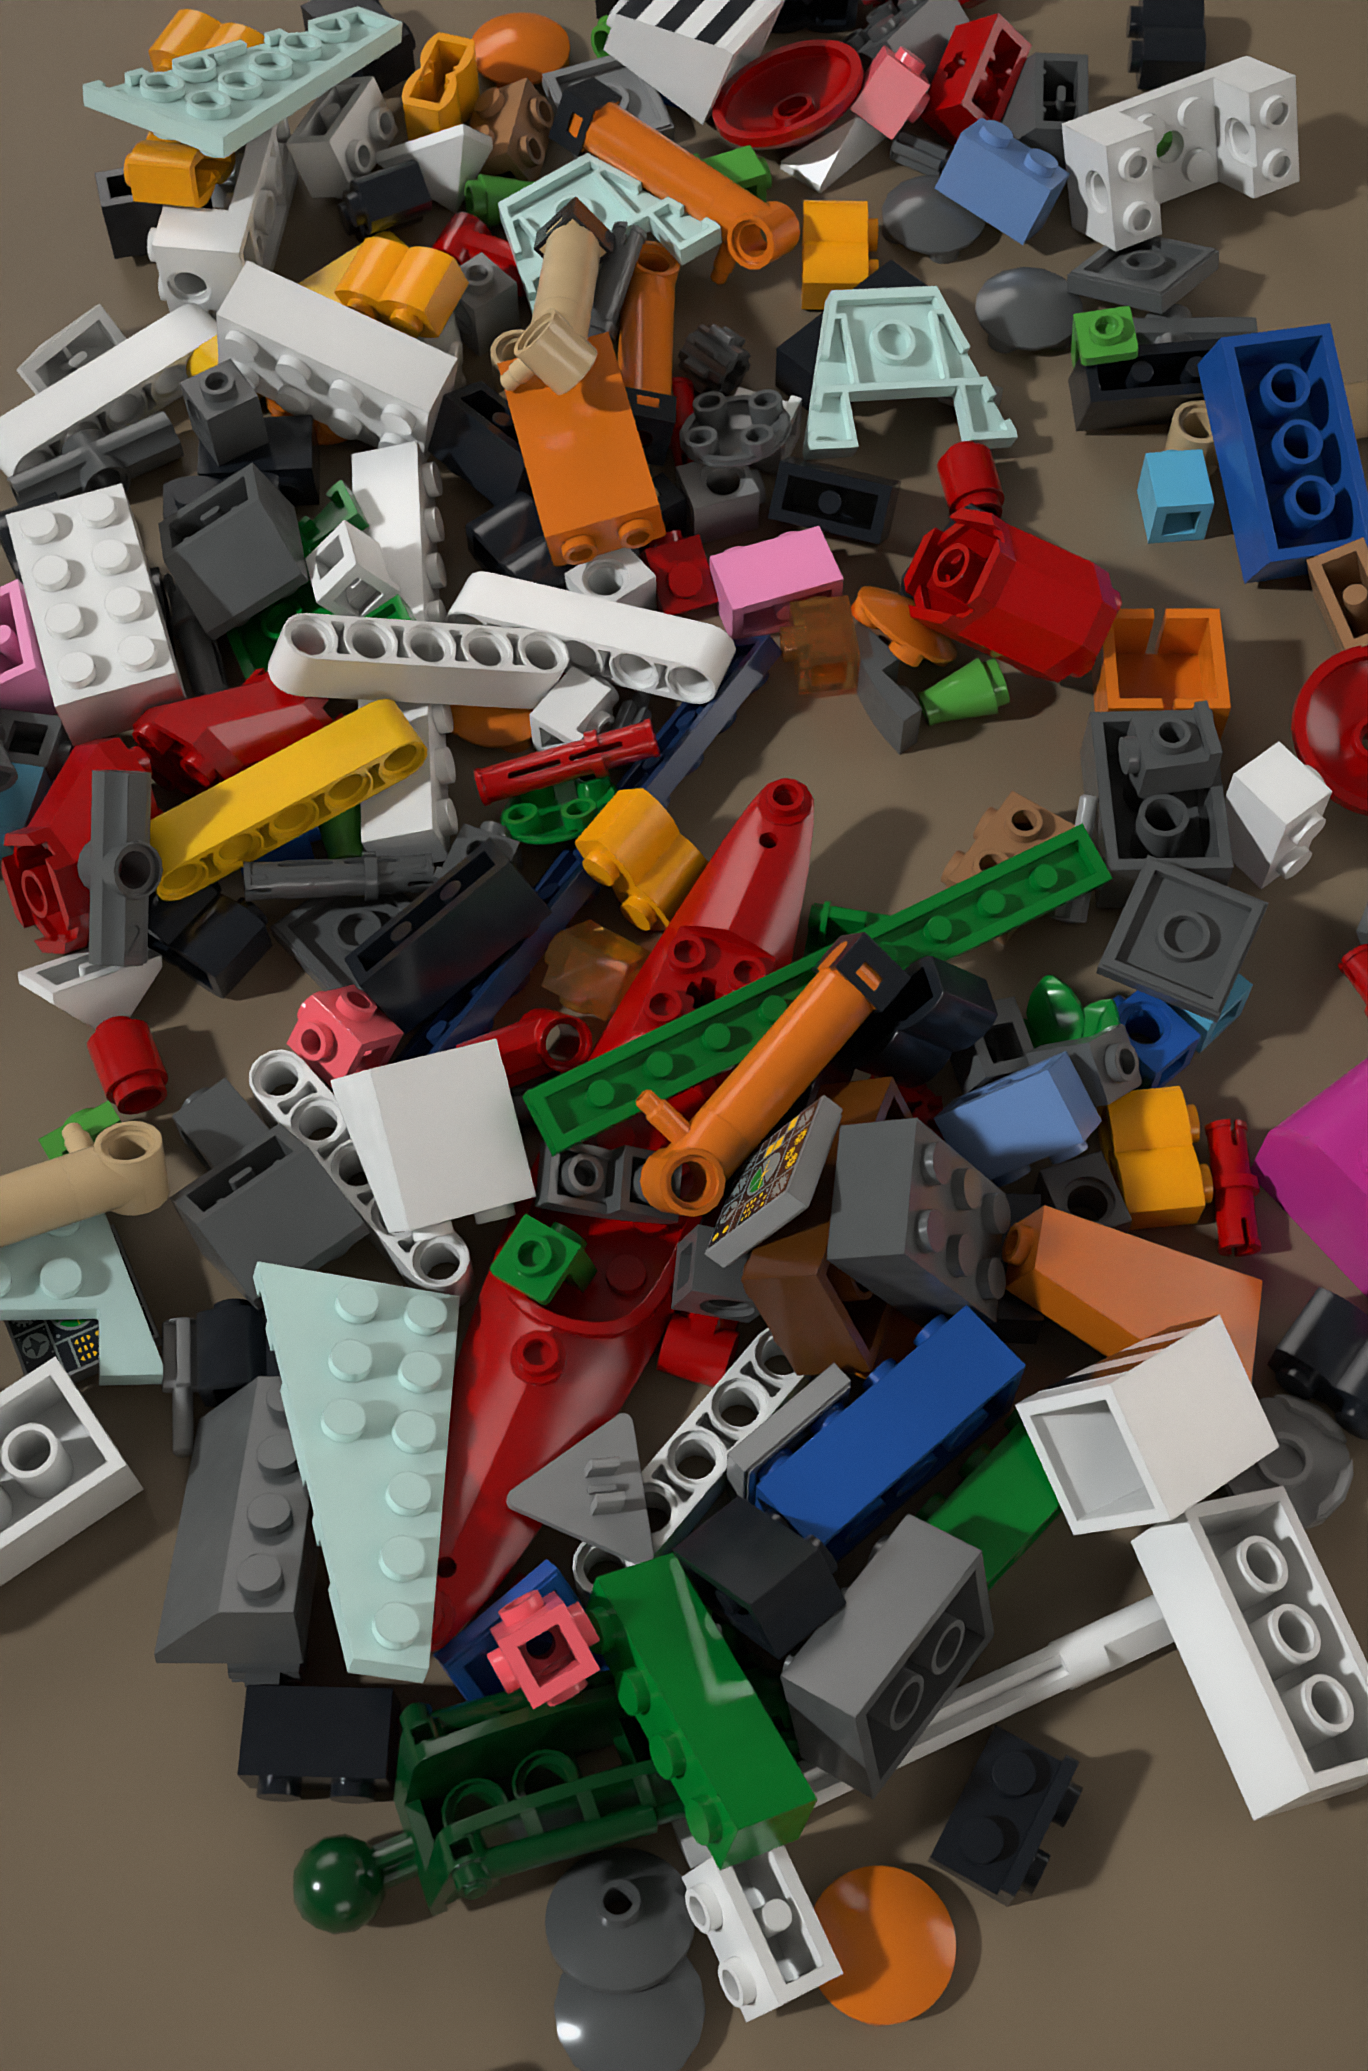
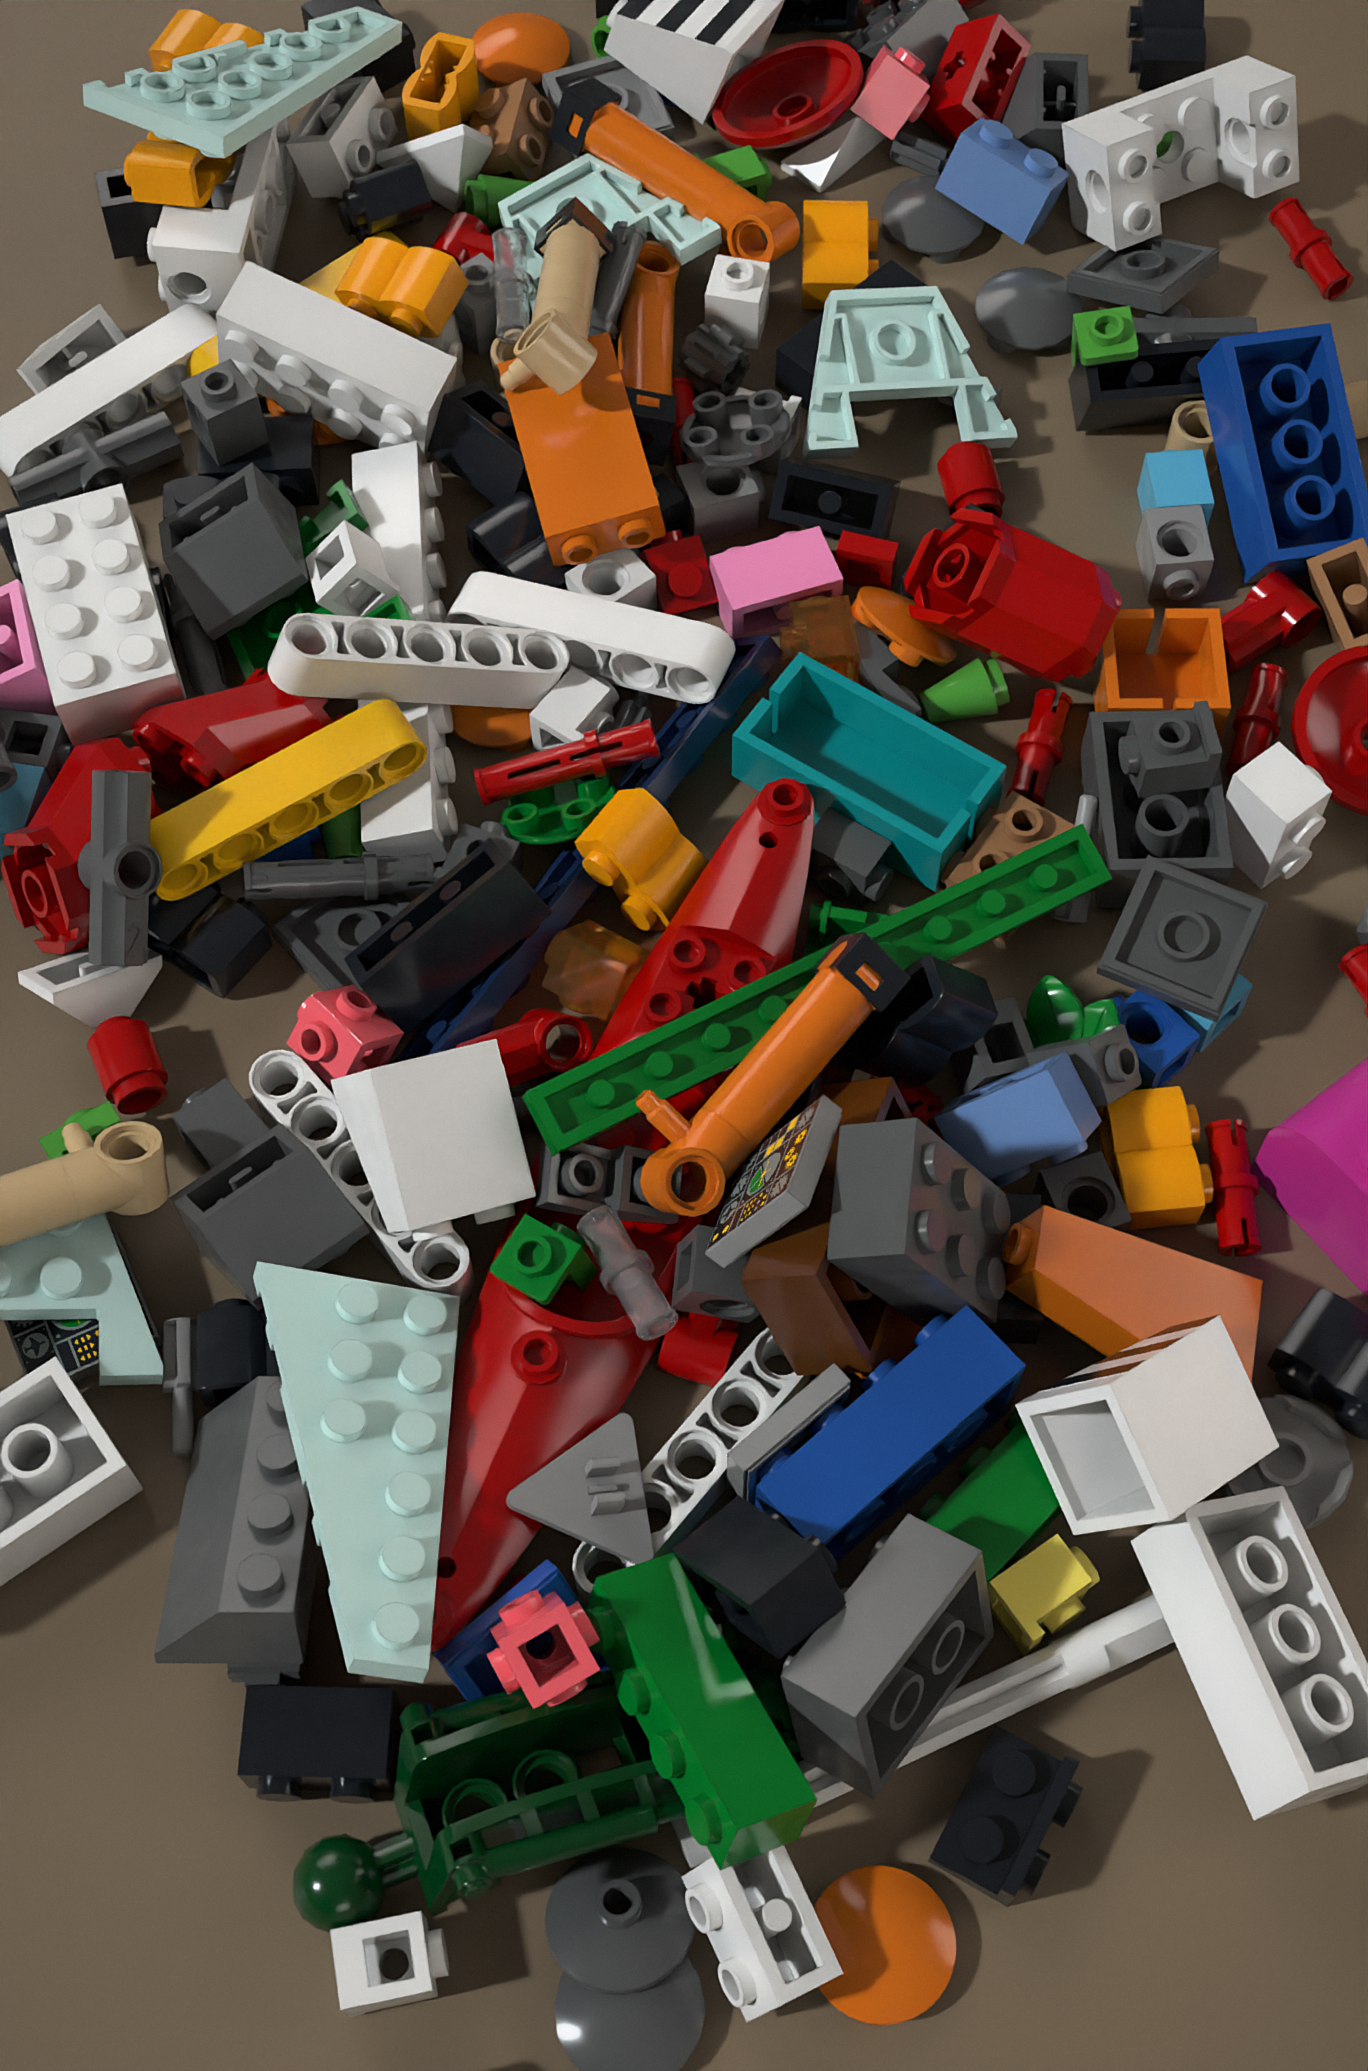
(361, 1953): none -> white brick
(511, 284): none -> clear pin
(627, 1273): none -> clear pin
(738, 297): none -> white brick
(849, 860): none -> dark grey brick
(867, 560): none -> red tile
(869, 765): none -> teal piece
(1040, 746): none -> red pin
(1041, 1592): none -> light yellow brick
(1174, 552): none -> light grey brick
(1258, 719): none -> red pin
(1270, 615): none -> red piece
(1310, 248): none -> red pin

